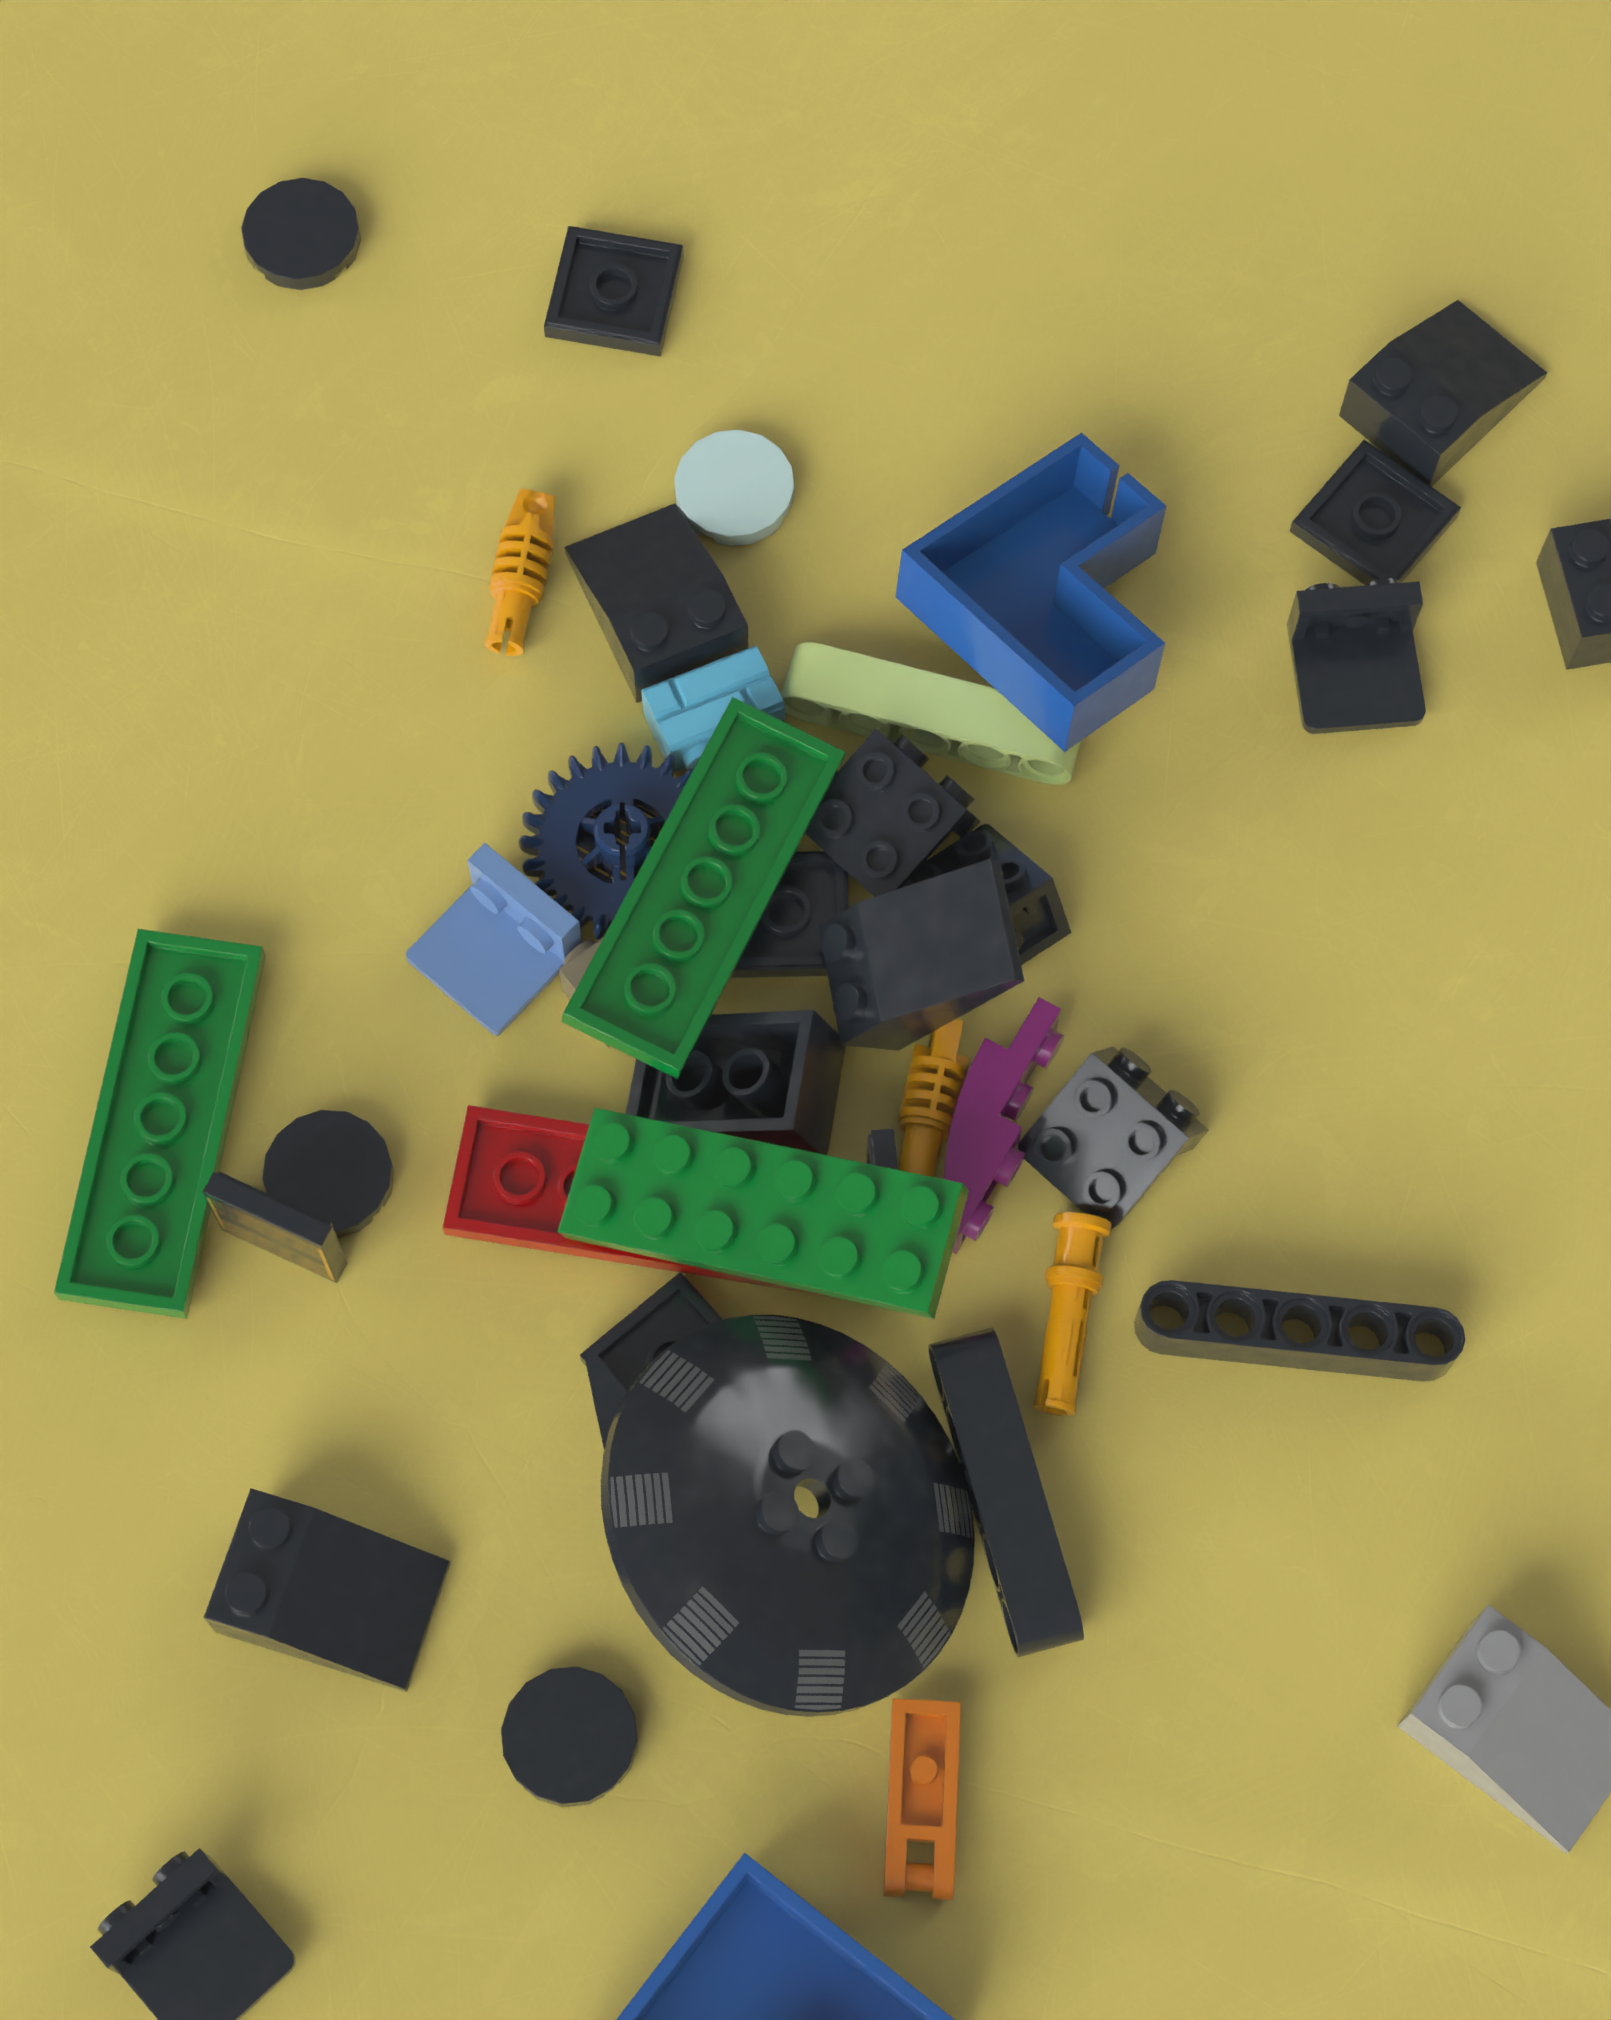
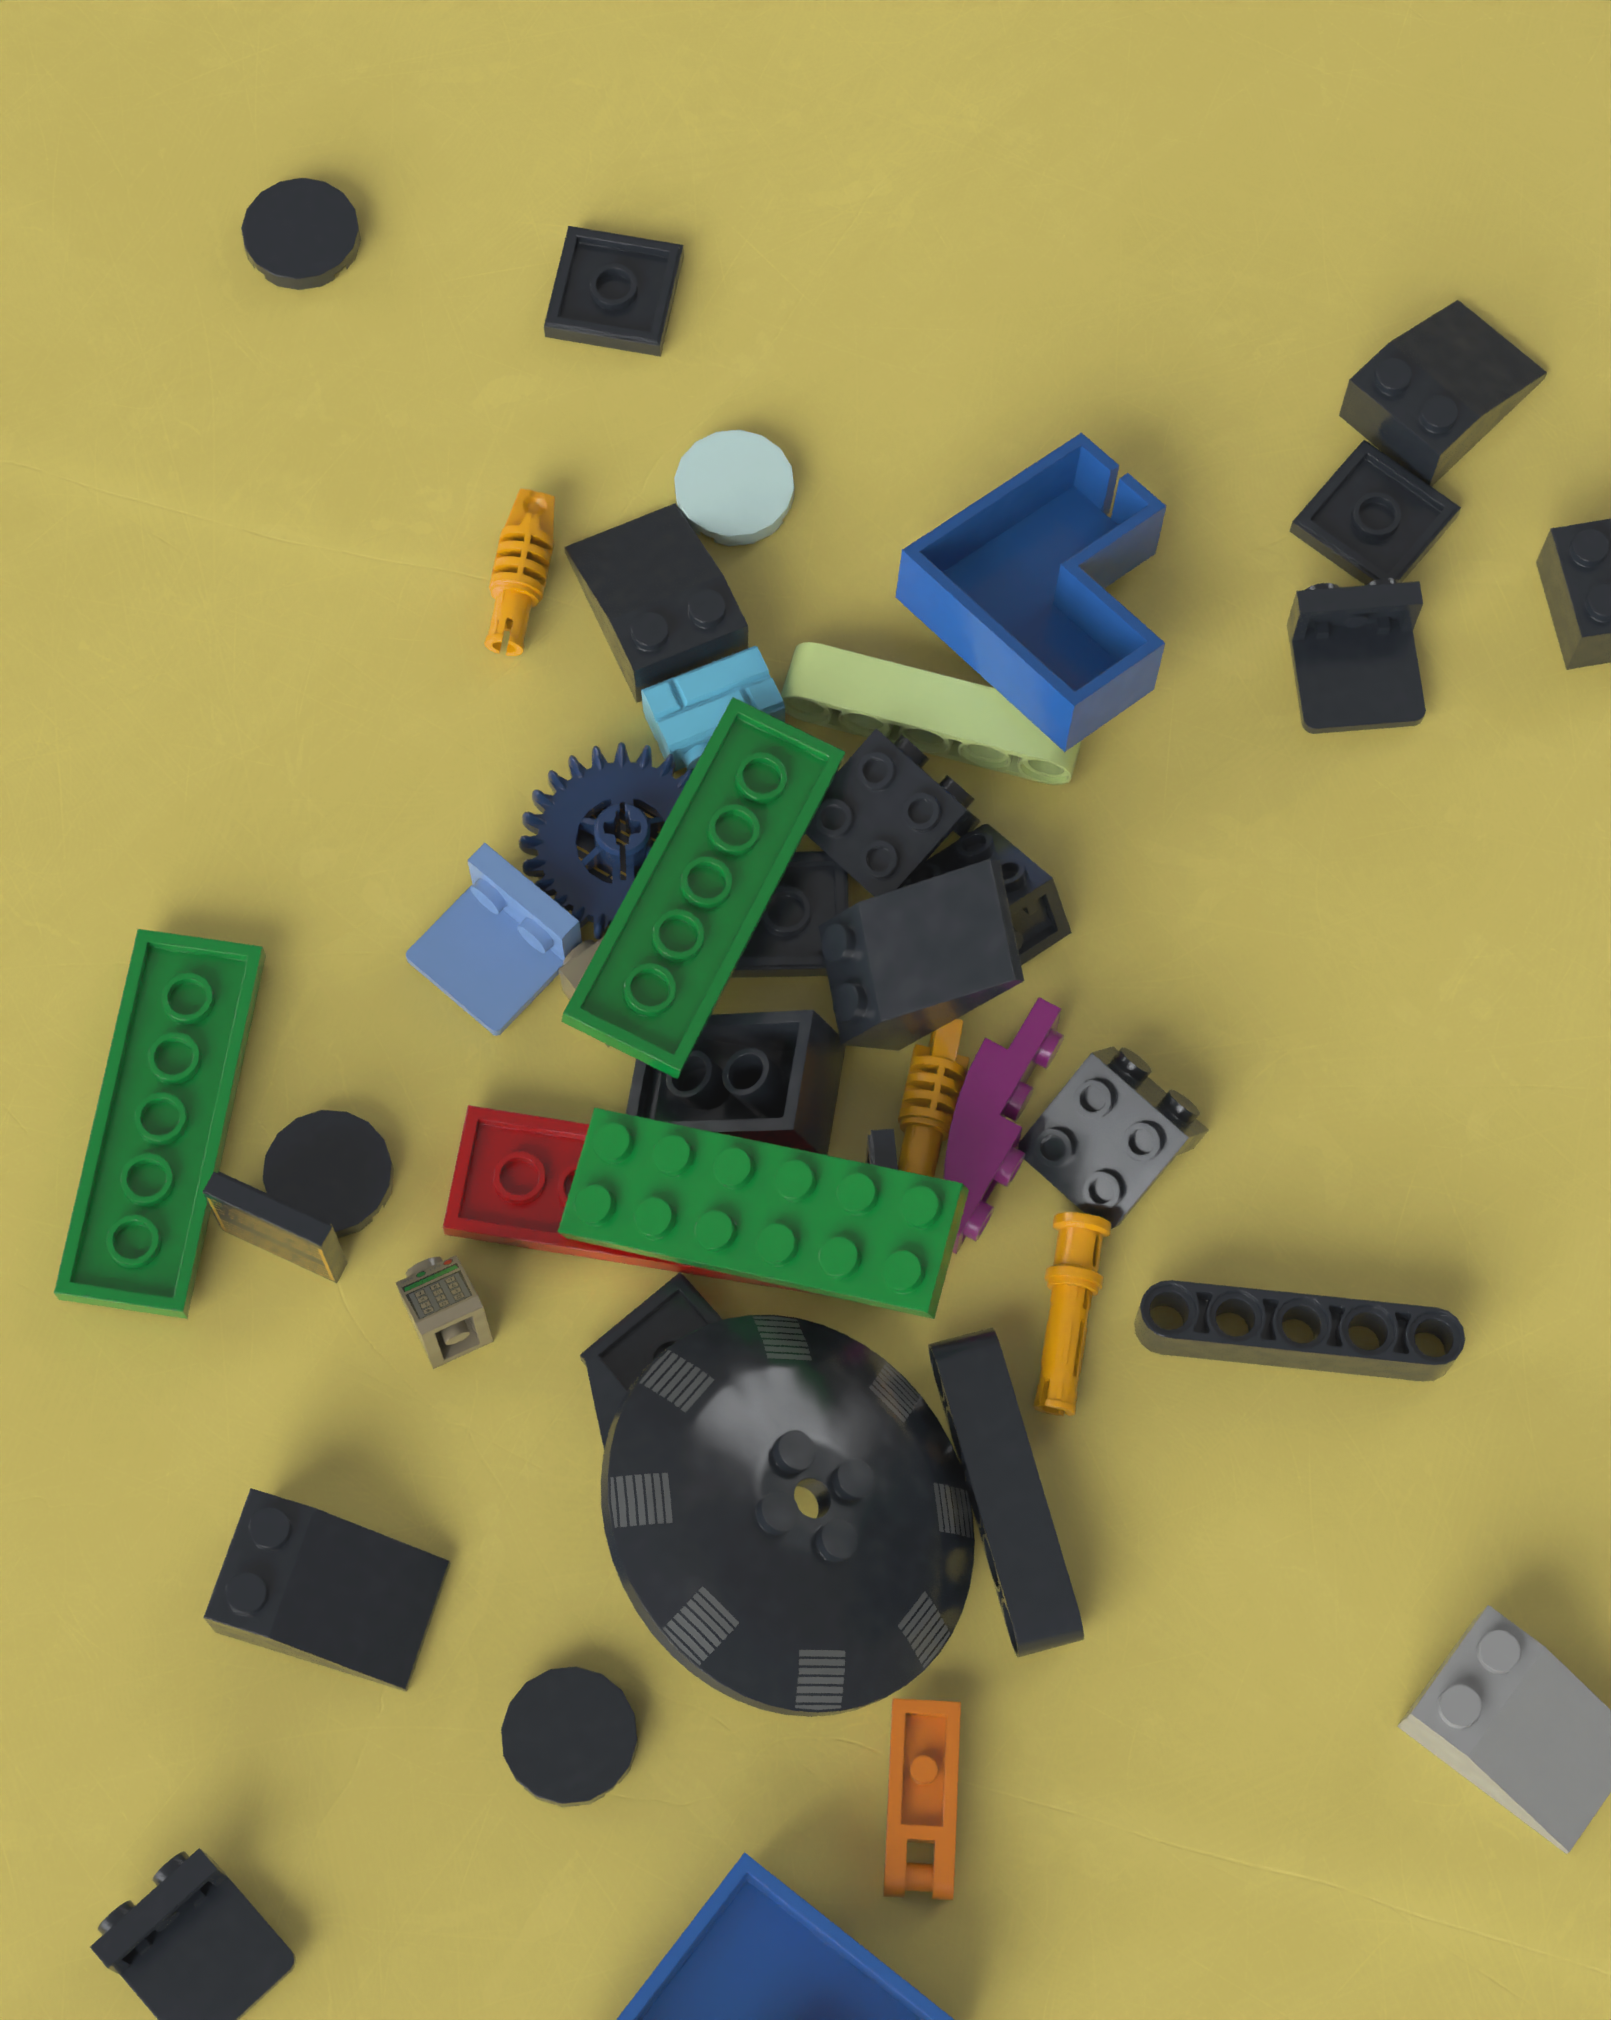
(444, 1309): none -> dark tan slope

